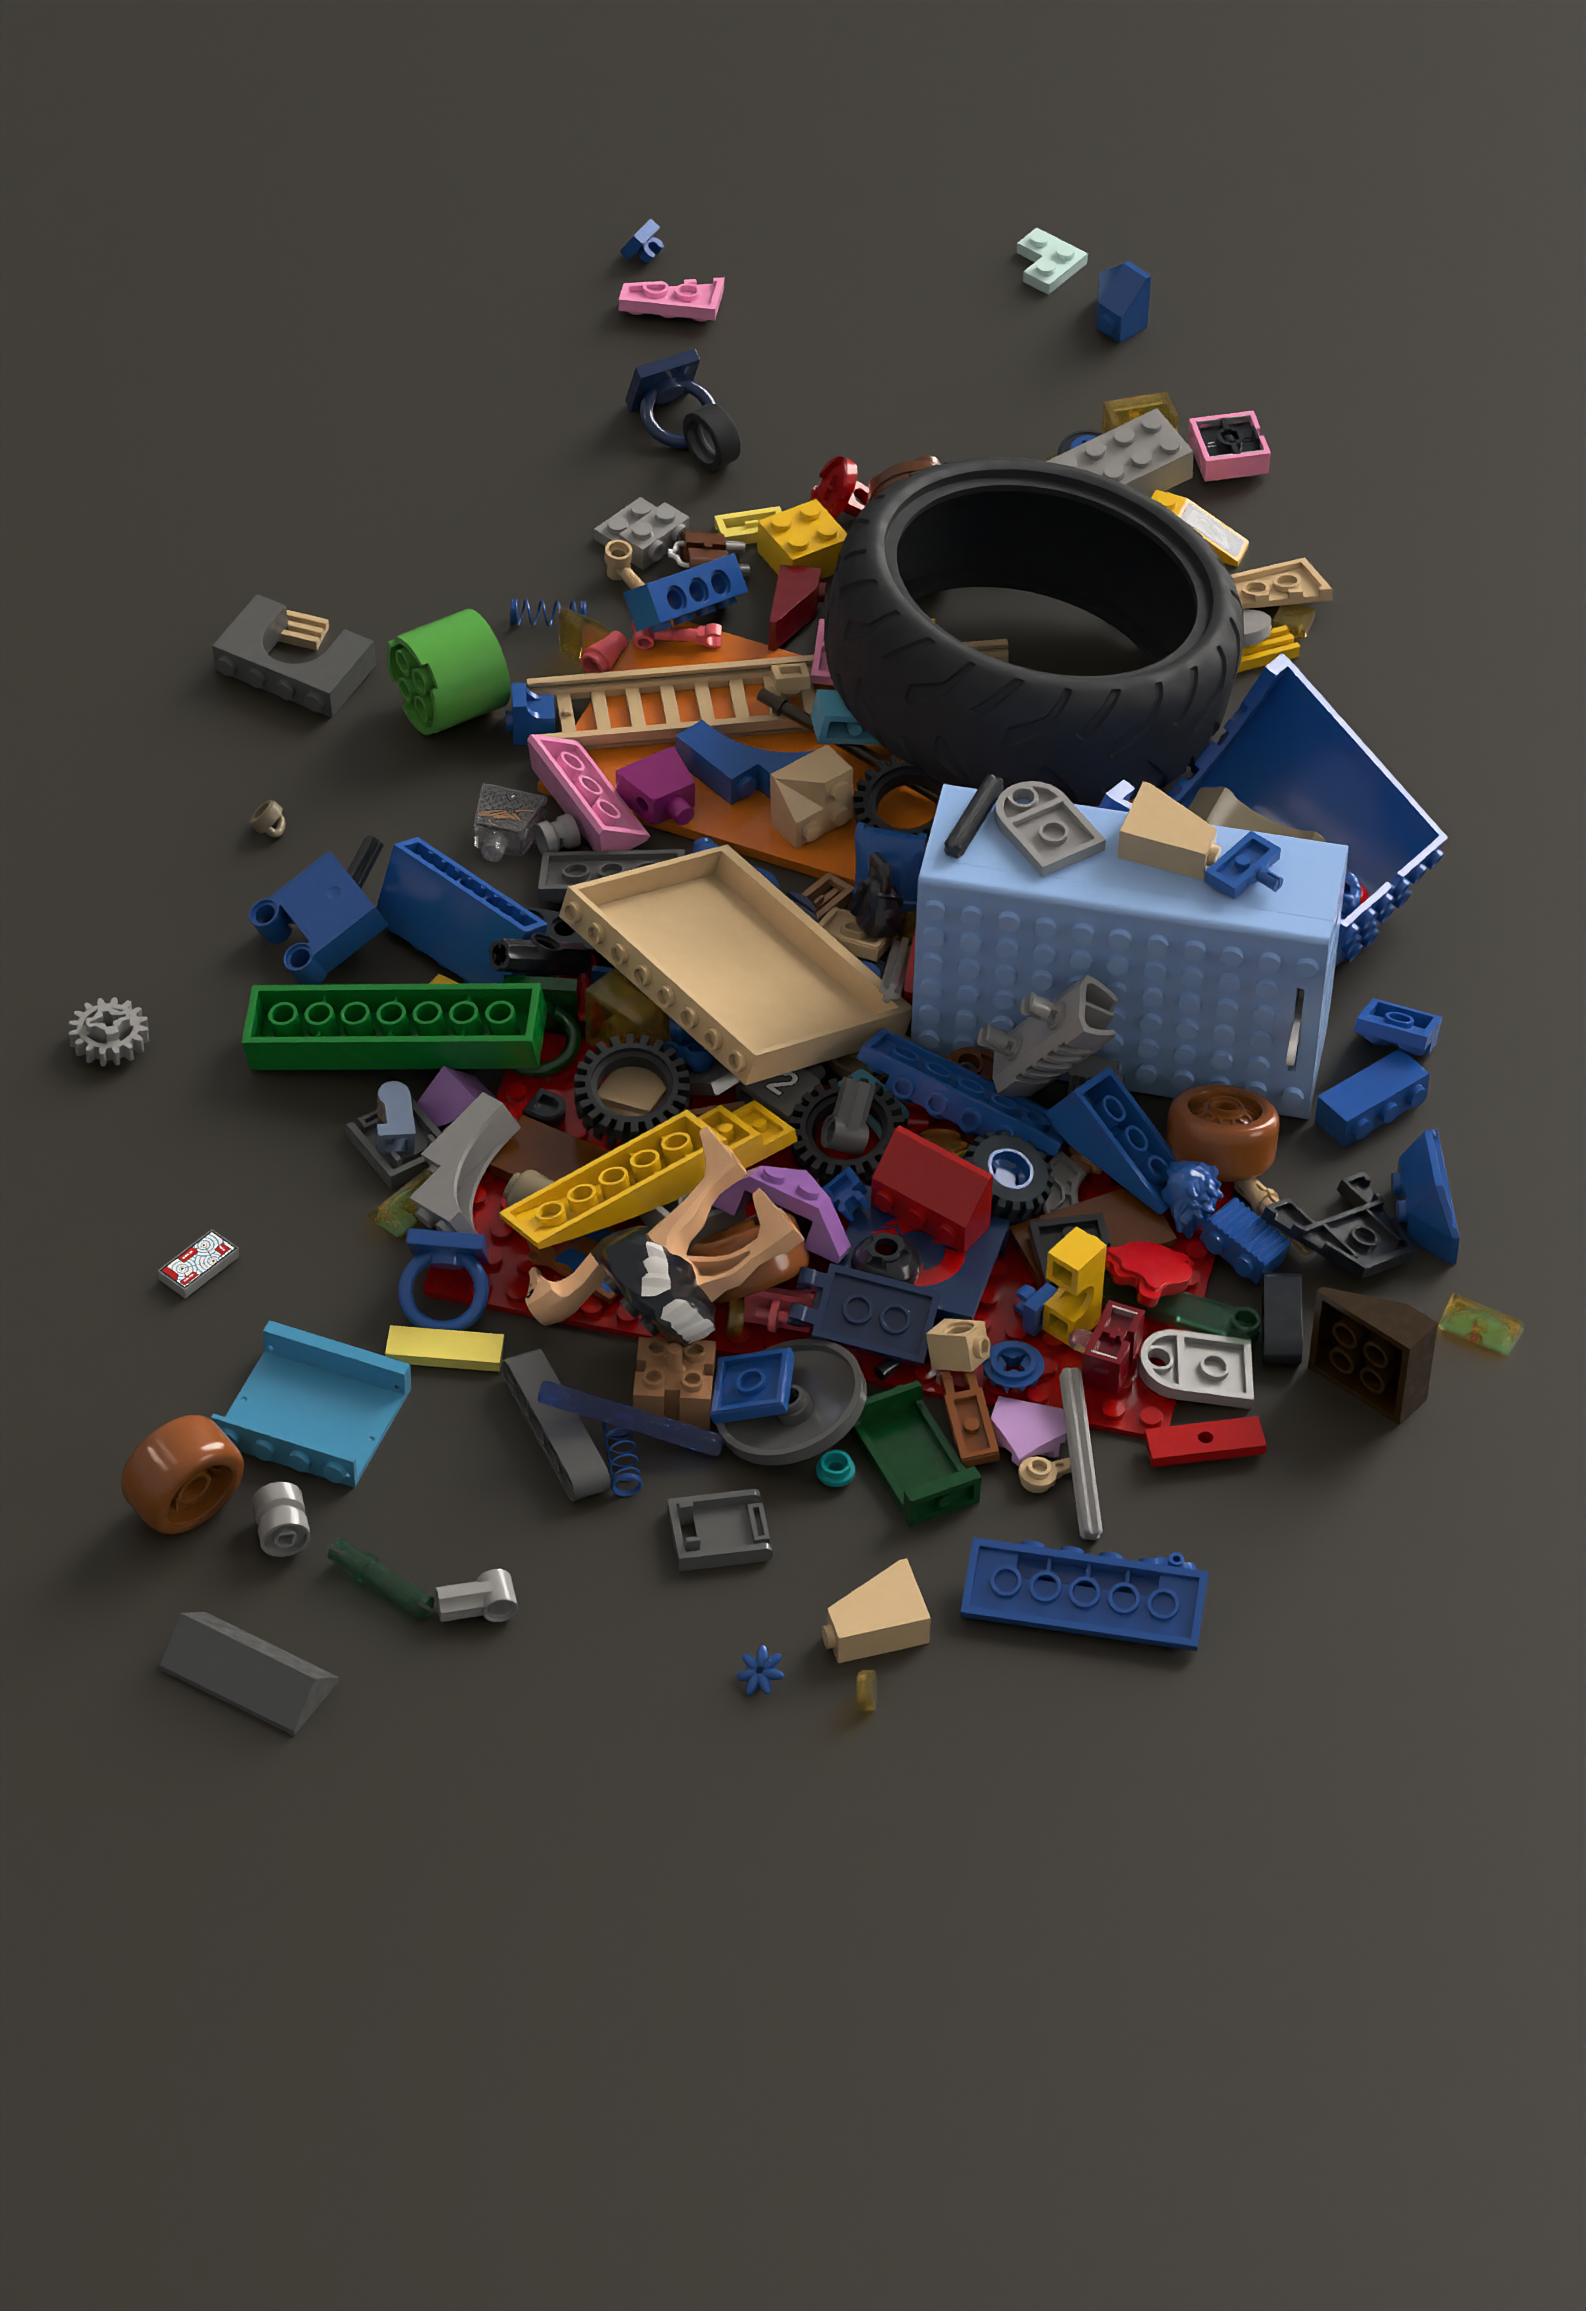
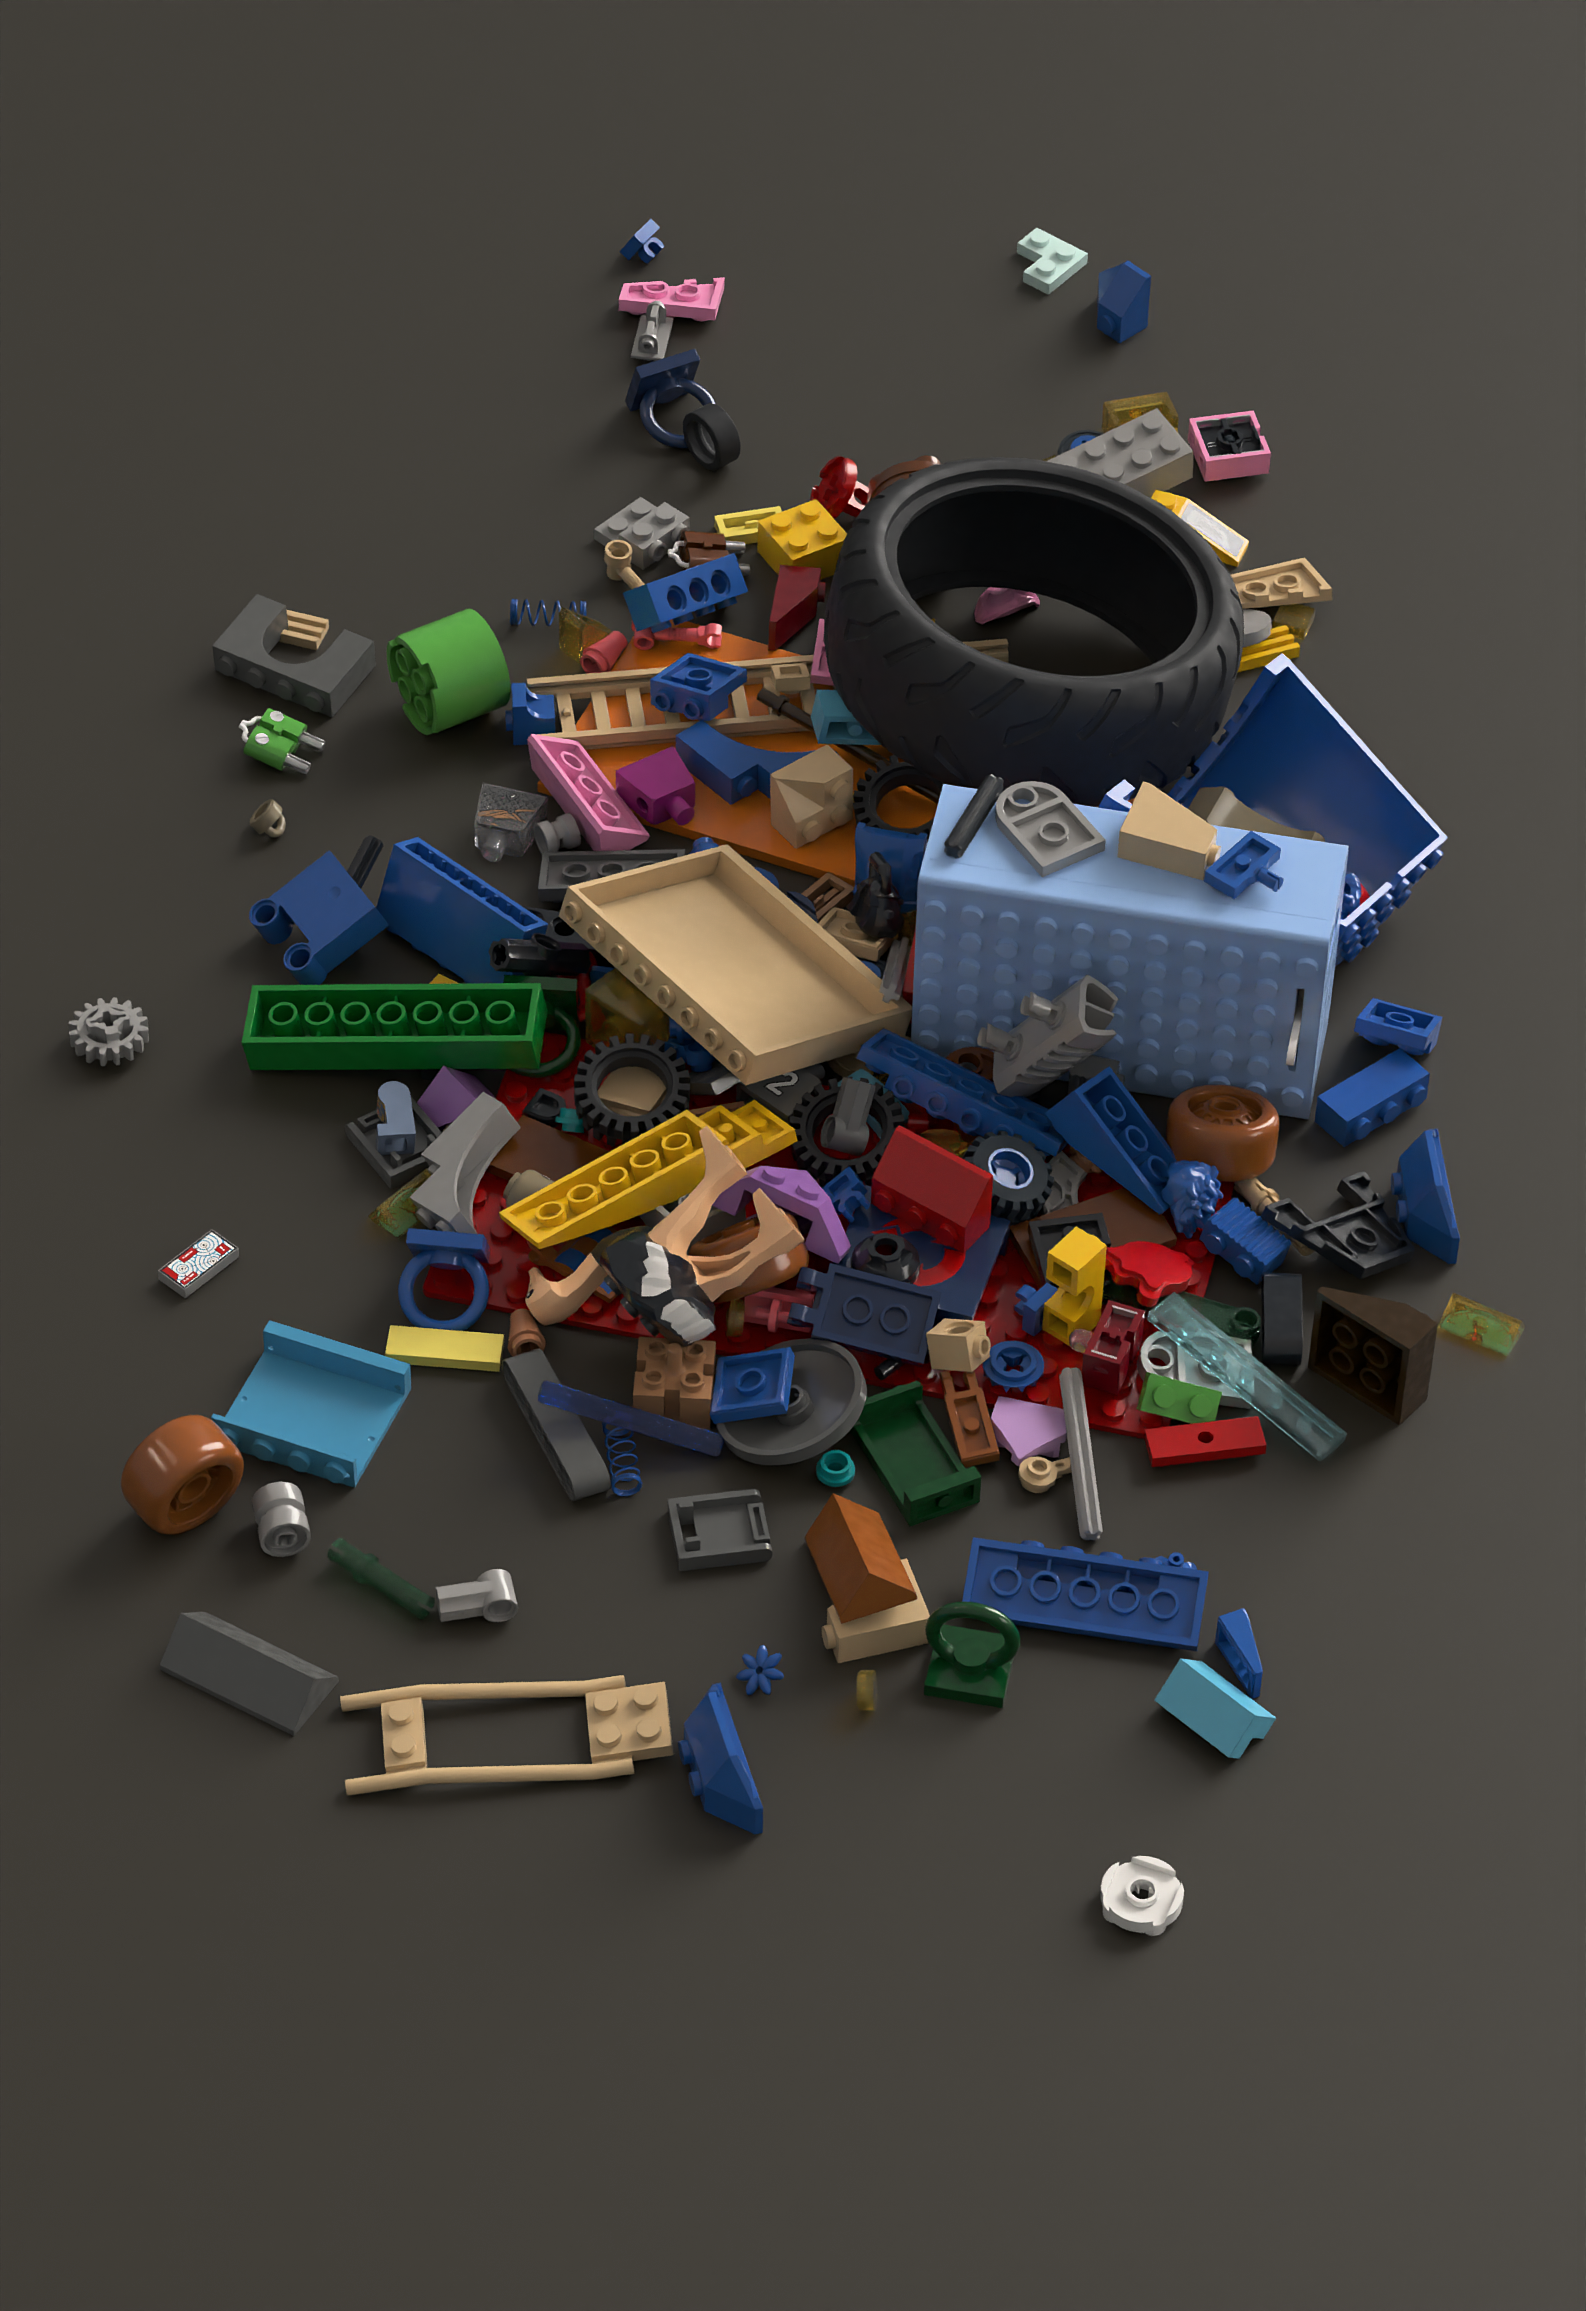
(277, 740): none -> bright green piece
(524, 1333): none -> nougat cone
(570, 1120): none -> teal plate
(622, 1728): none -> tan plate
(652, 333): none -> light grey hinge
(696, 686): none -> blue plate
(719, 1764): none -> blue wedge
(857, 1560): none -> dark orange slope
(970, 1662): none -> dark green tile
(1001, 602): none -> bright pink hat
(1137, 1914): none -> white plate
(1178, 1399): none -> bright green plate
(1213, 1707): none -> medium azure piece
(1239, 1648): none -> blue slope
(1247, 1376): none -> clear light blue tile

